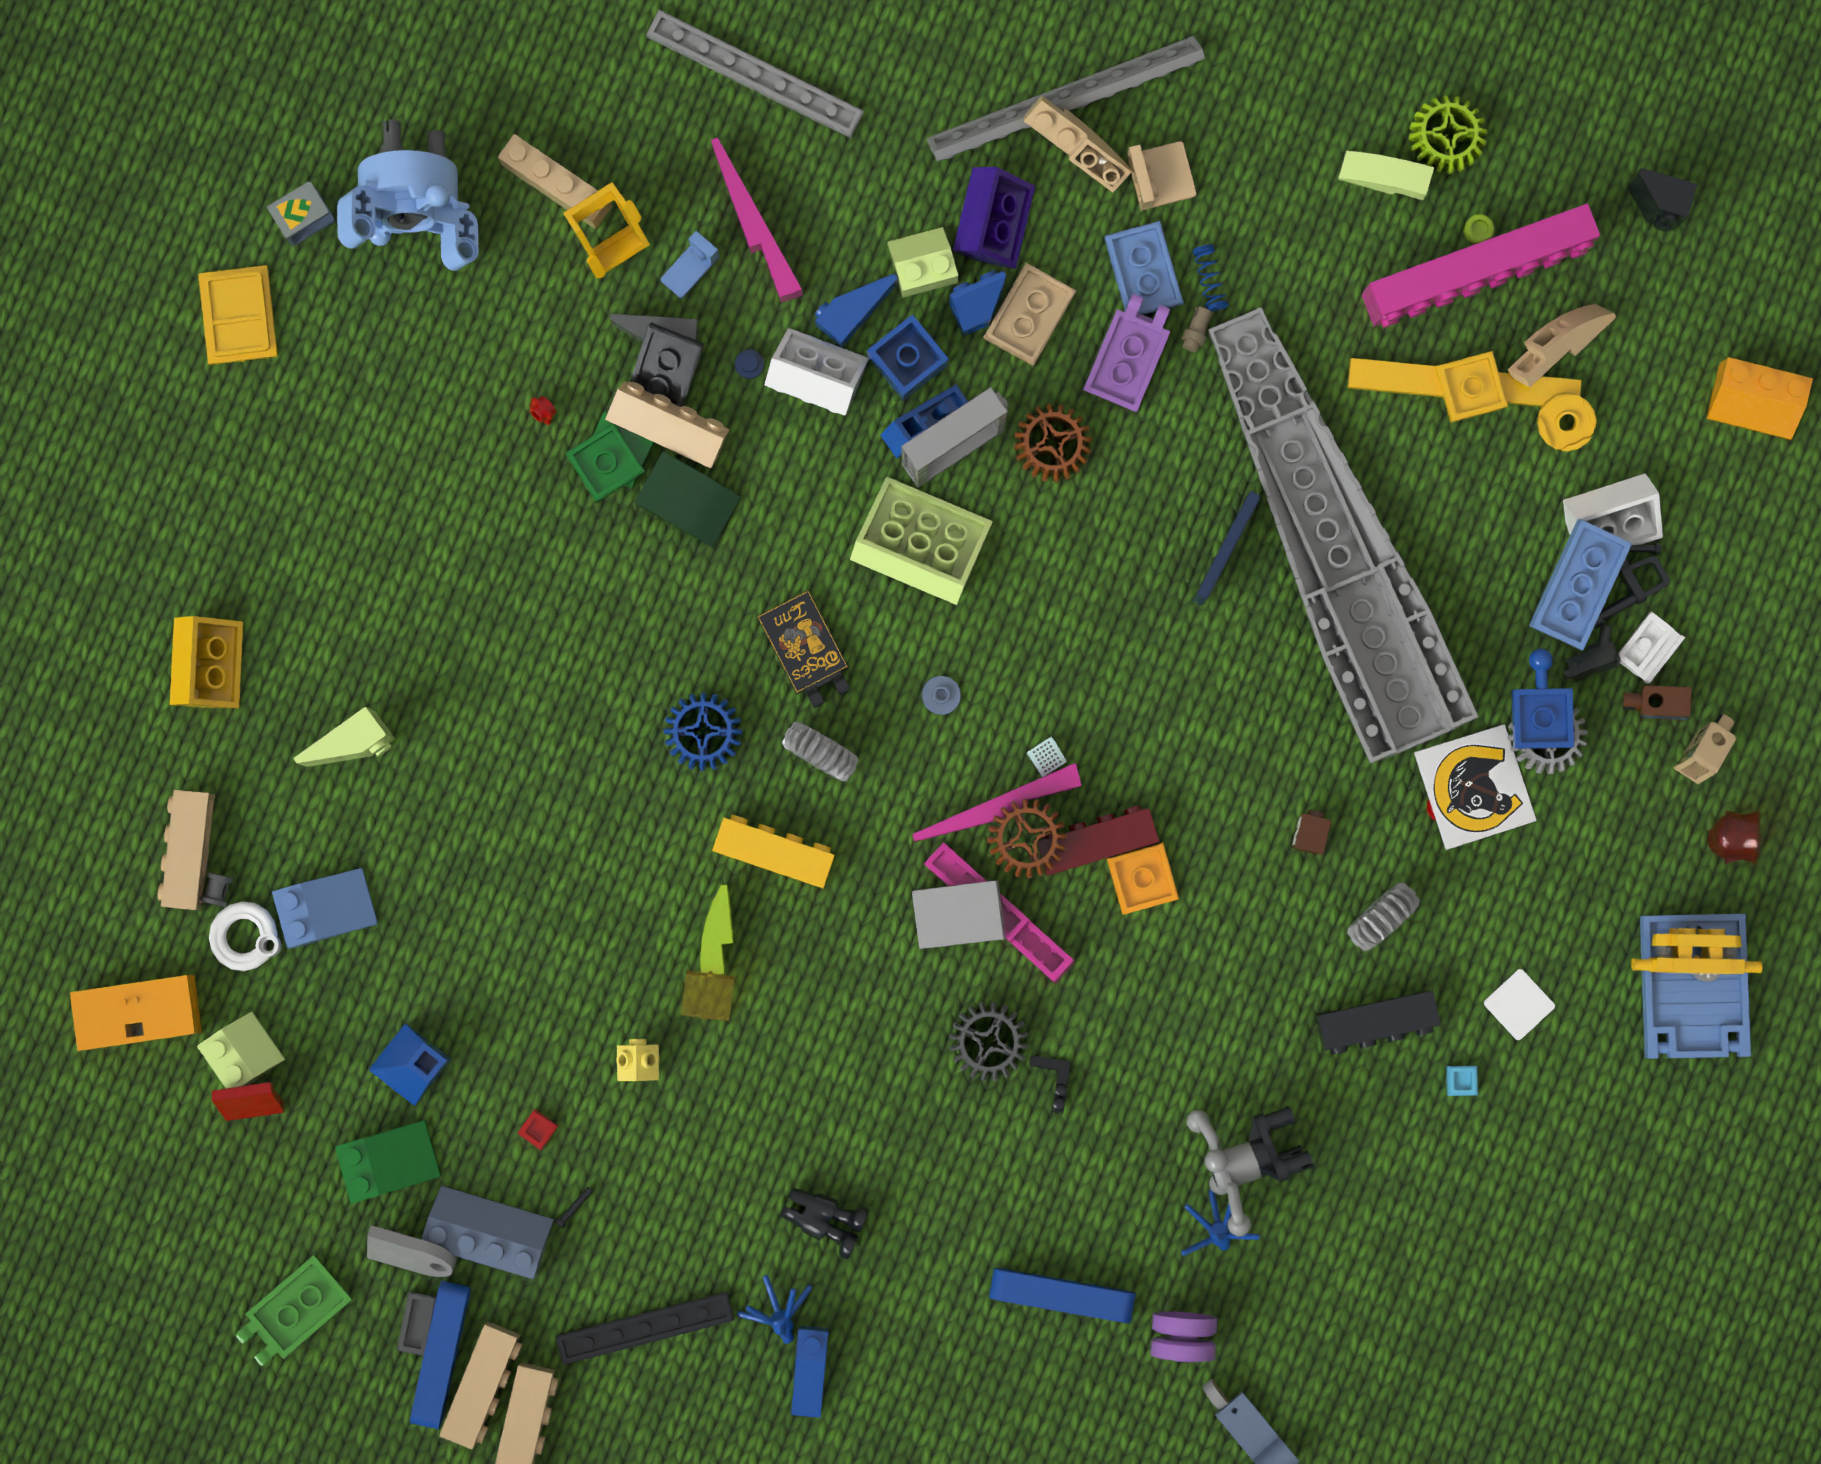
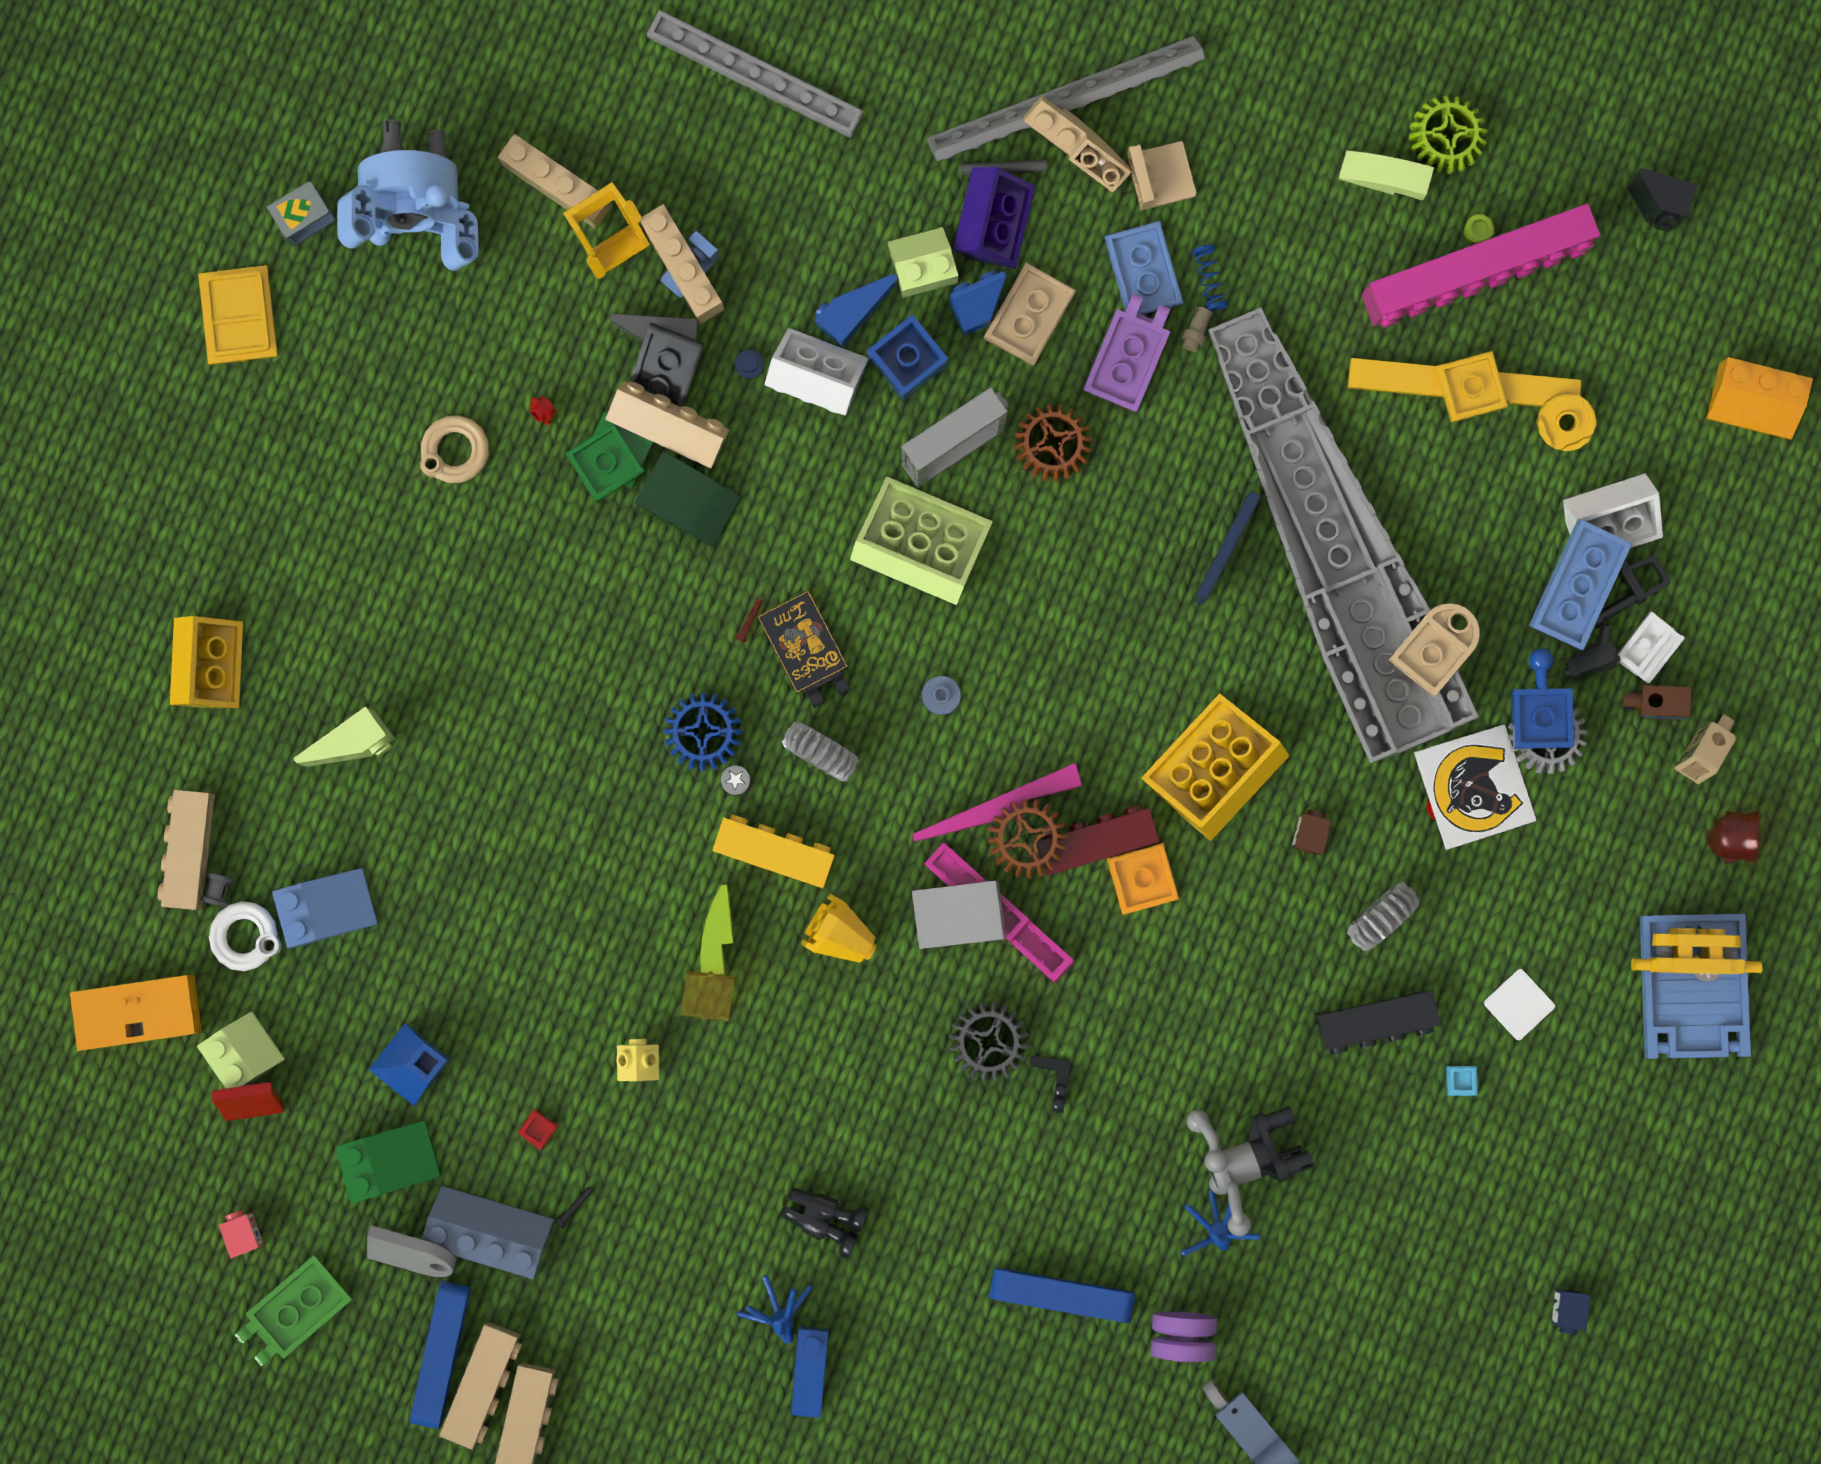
(240, 1233): none -> coral brick
(416, 1323): dark grey tile -> none
(449, 473): none -> tan piece
(644, 1328): black tile -> none
(681, 264): none -> tan brick
(735, 780): none -> light grey tile
(741, 636): none -> clear red piece
(756, 230): dark pink slope -> none
(839, 933): none -> yellow cone
(922, 418): blue slope -> none
(1009, 166): none -> dark grey bar
(1046, 757): light aqua slope -> none
(1215, 766): none -> yellow slope
(1436, 648): none -> tan tile
(1562, 335): tan slope -> none
(1570, 1310): none -> dark blue brick
(1655, 548): black piece -> none

